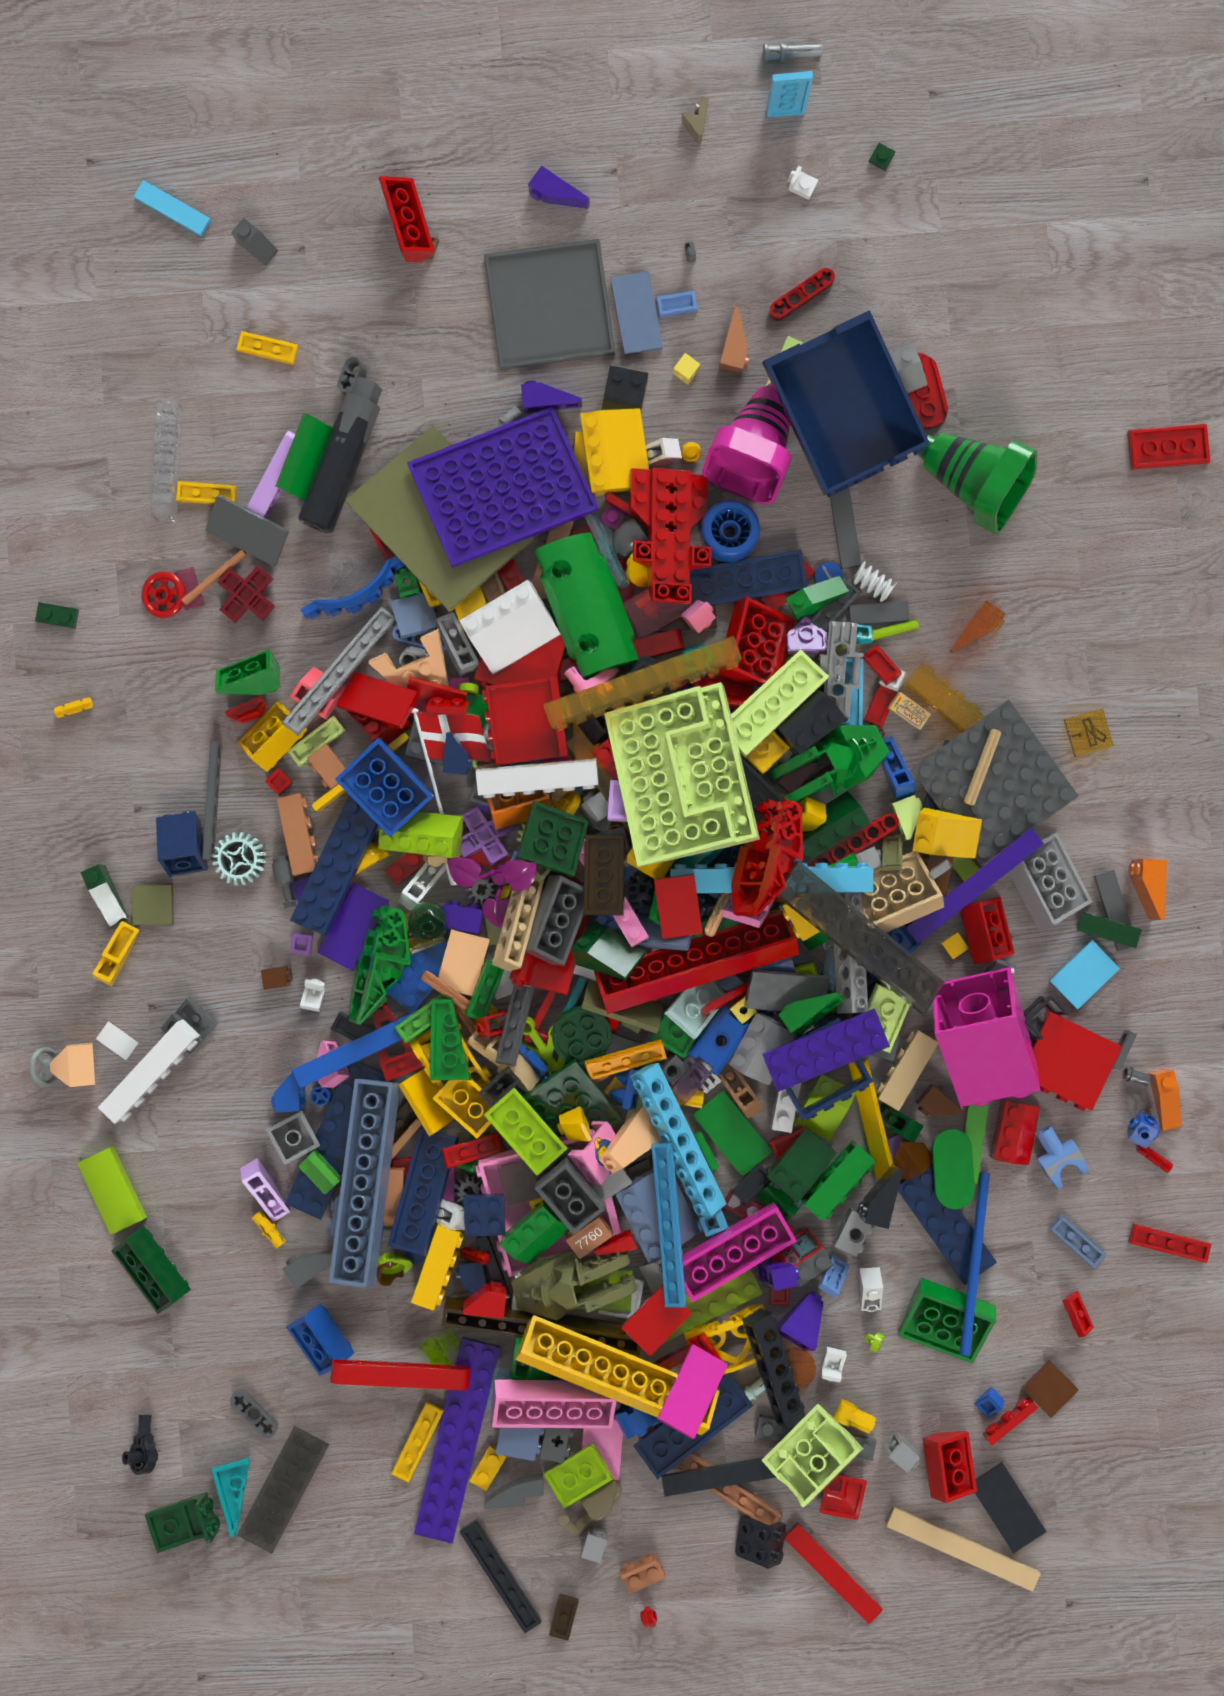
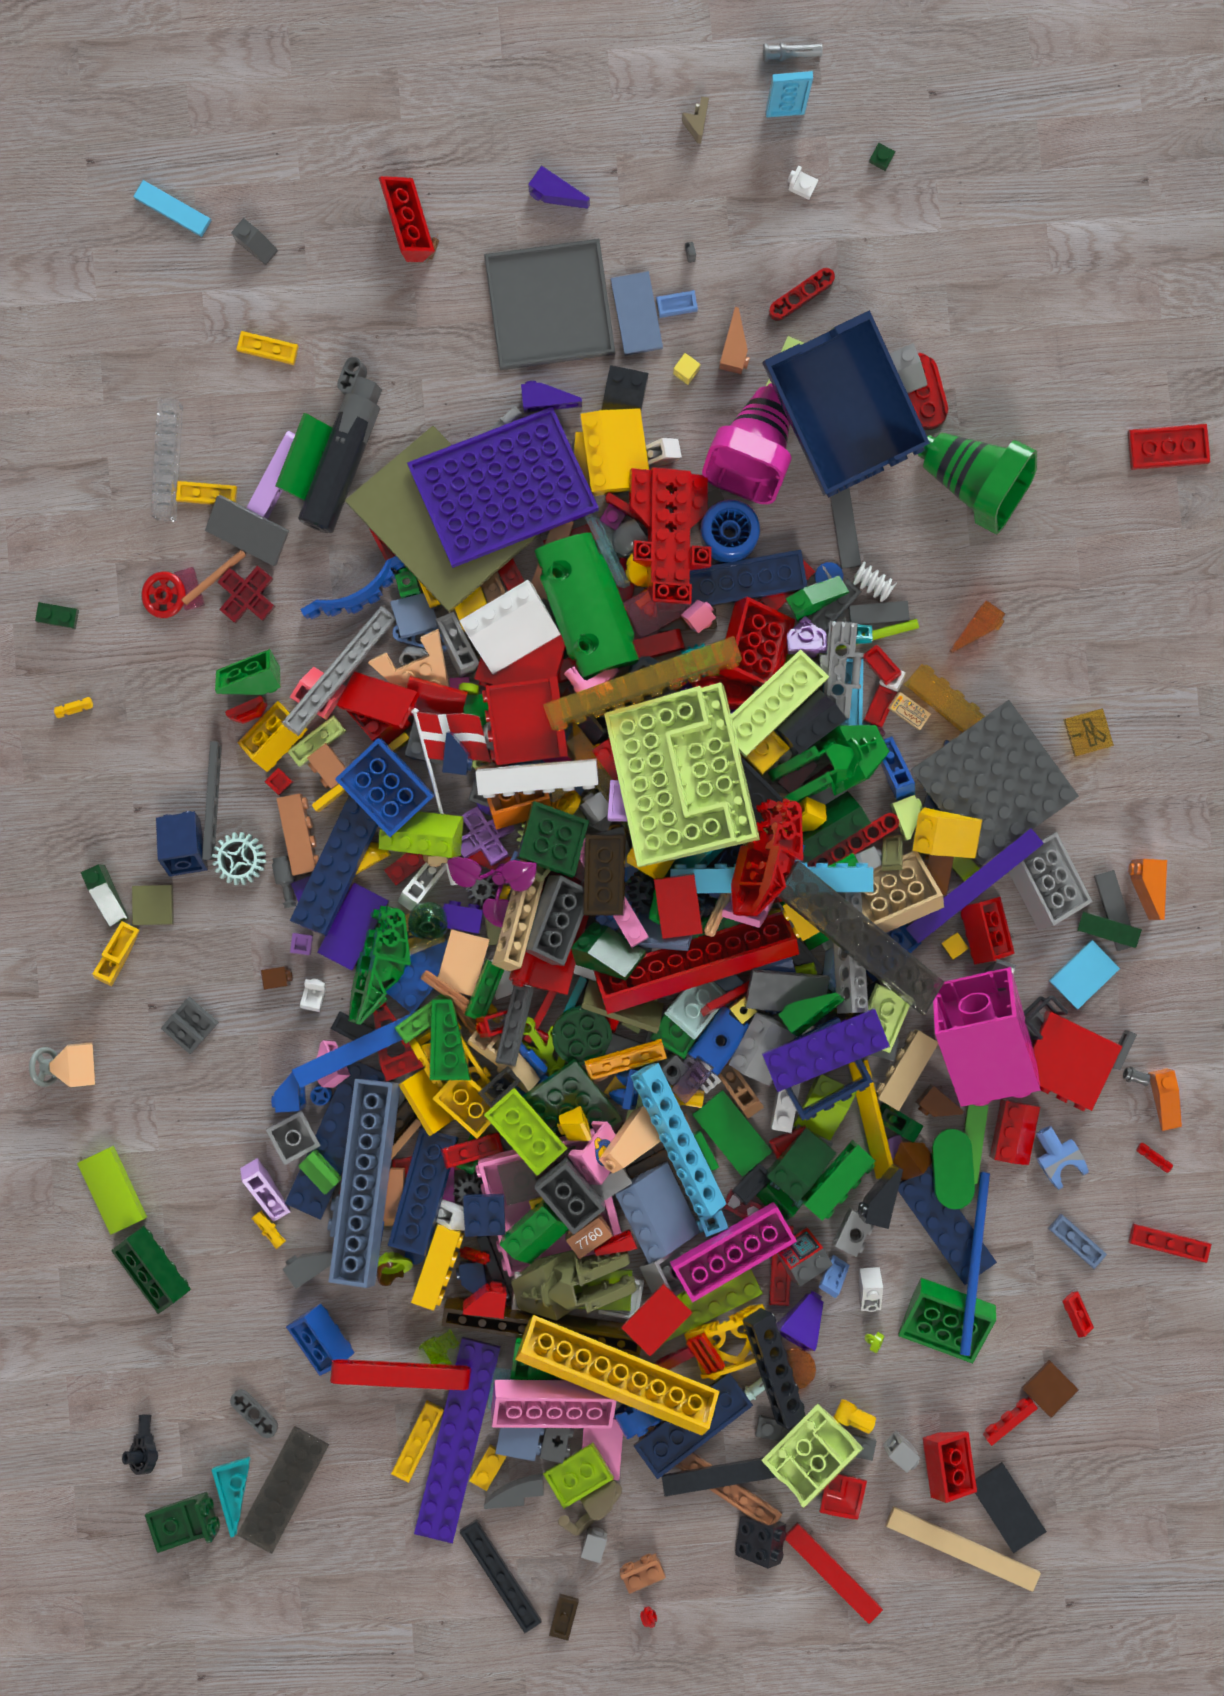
(117, 1040): white sticker -> none
(149, 1071): white brick -> none
(451, 707): red plate -> none
(668, 1225): dark azure tile -> none
(691, 452): yellow tile -> none
(692, 1391): dark pink tile -> none
(778, 1274): dark purple slope -> none
(833, 1364): white bracket -> none
(940, 869): light grey tile -> none
(982, 767): tan axle -> none
(990, 1402): blue slope -> none
(1143, 1129): blue brick -> none

